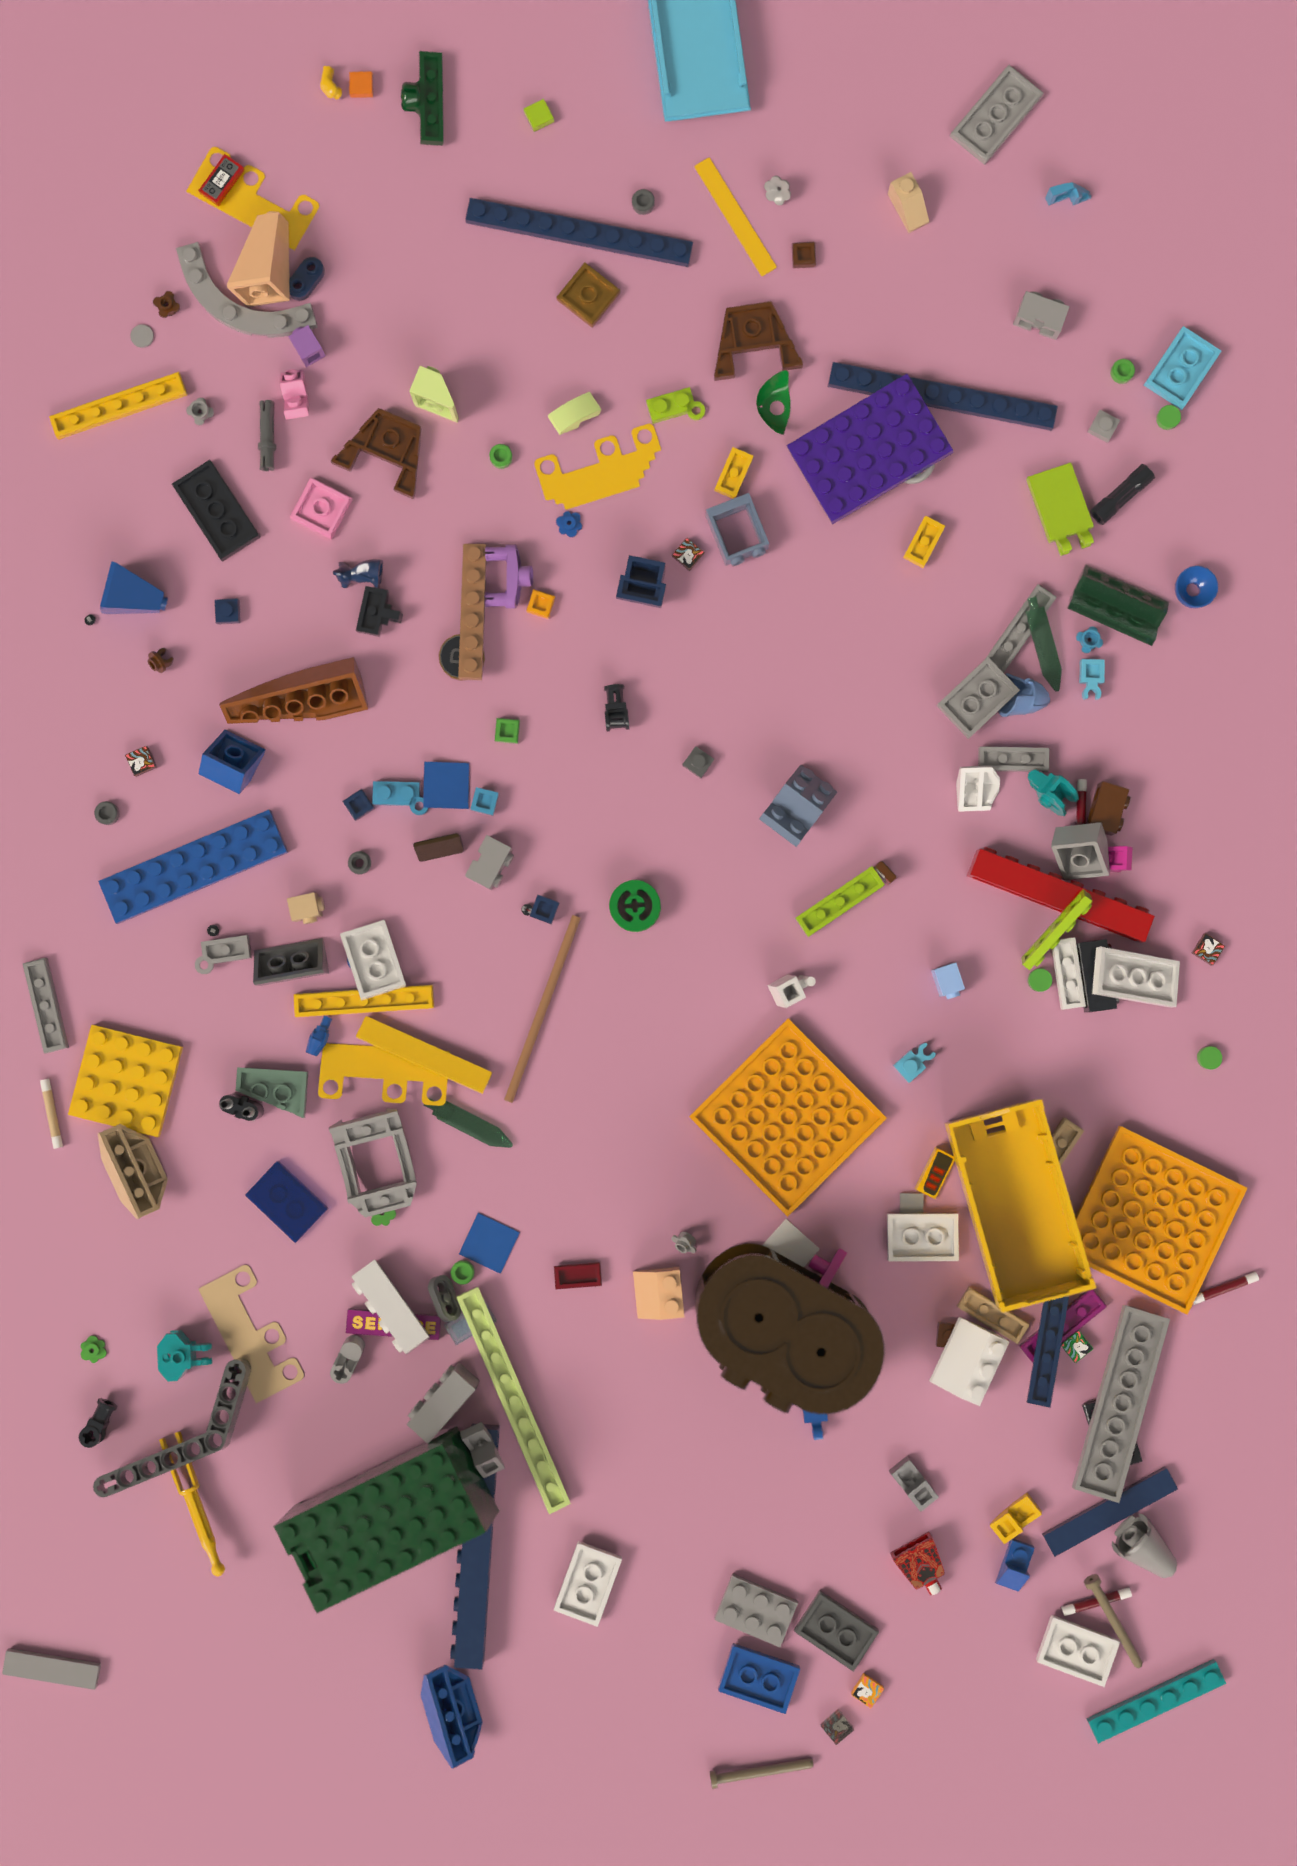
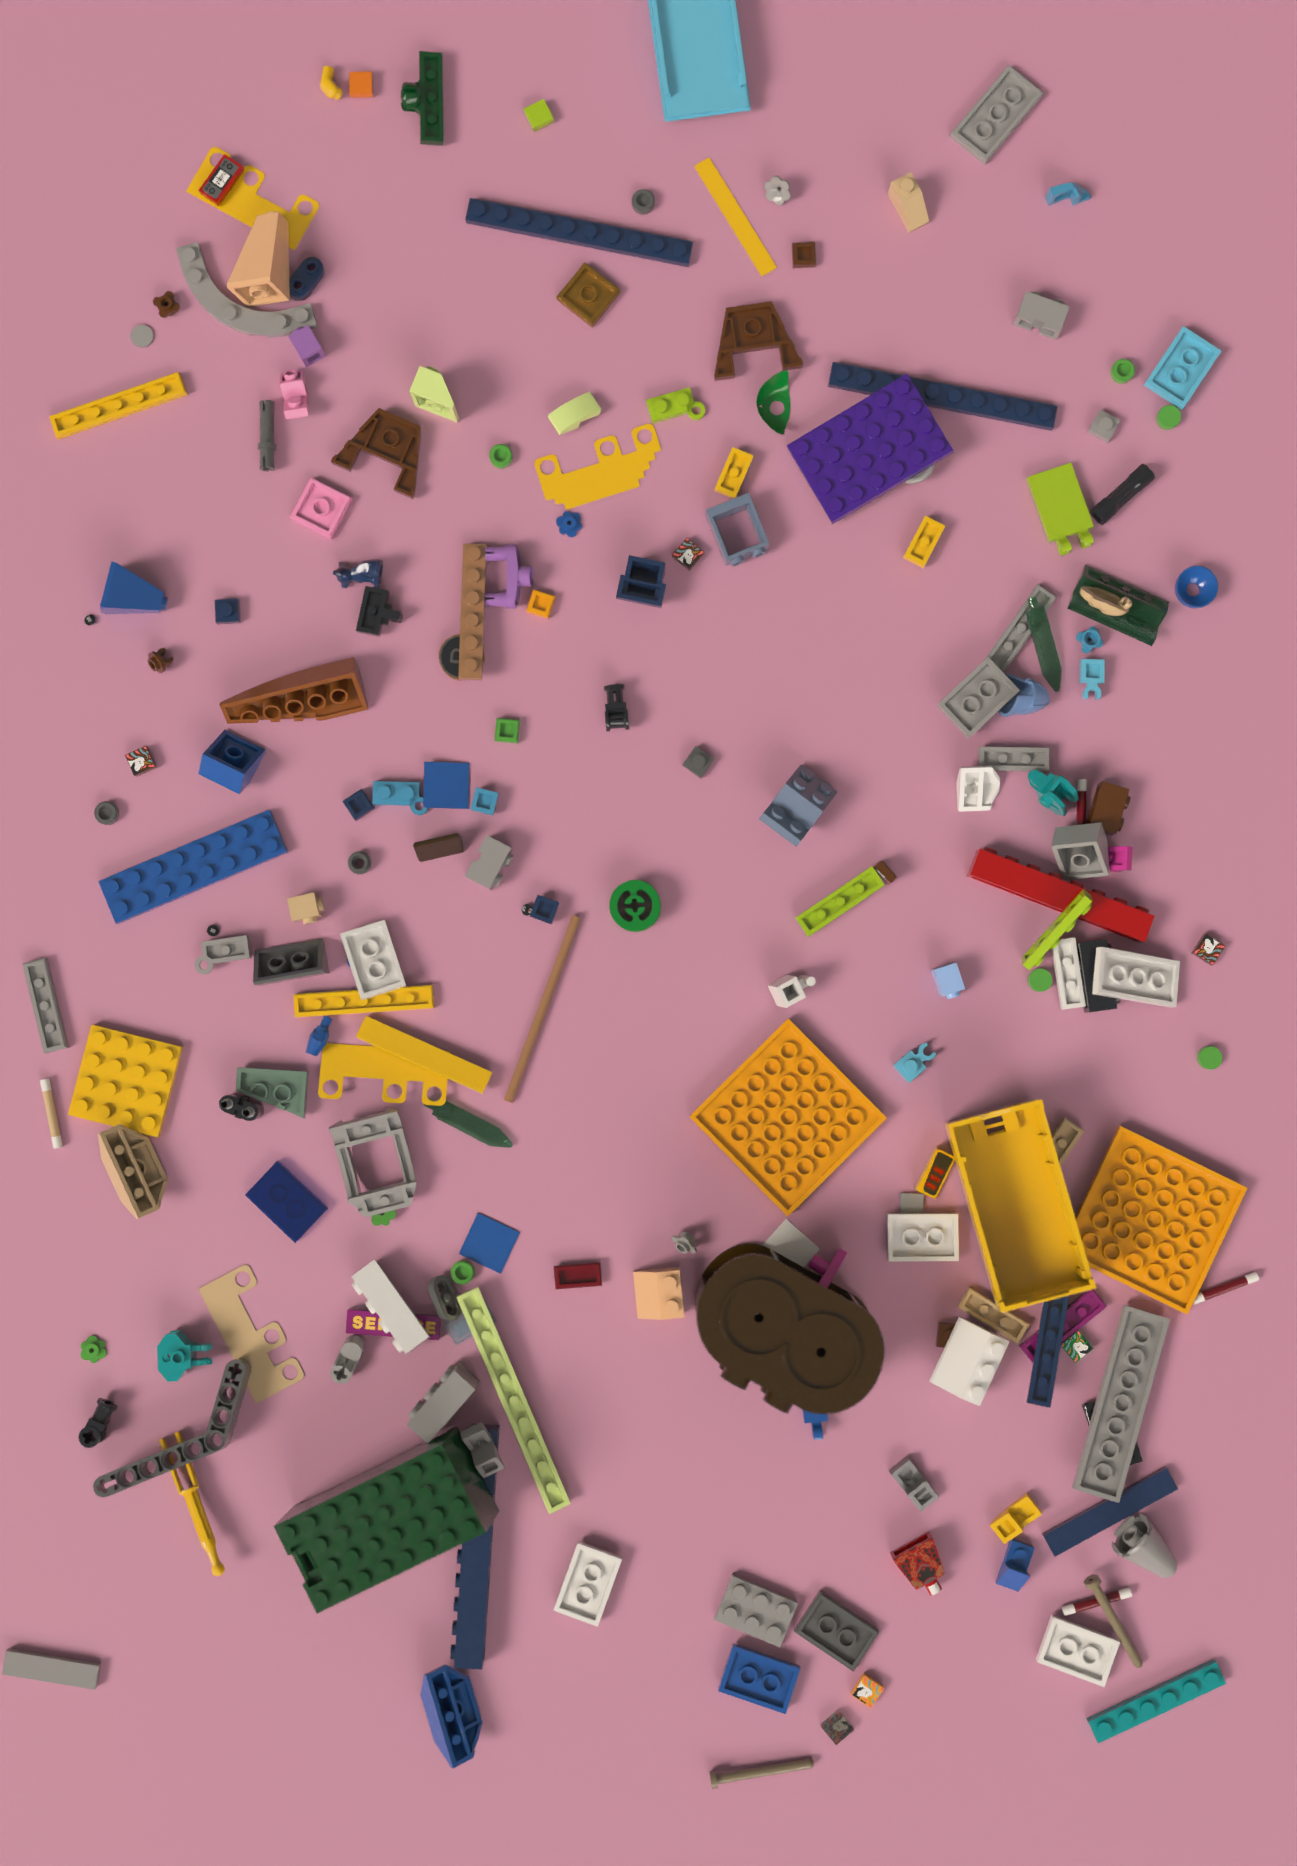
(195, 406): light grey plate -> none
(216, 510): black tile -> none
(1106, 601): none -> tan arm

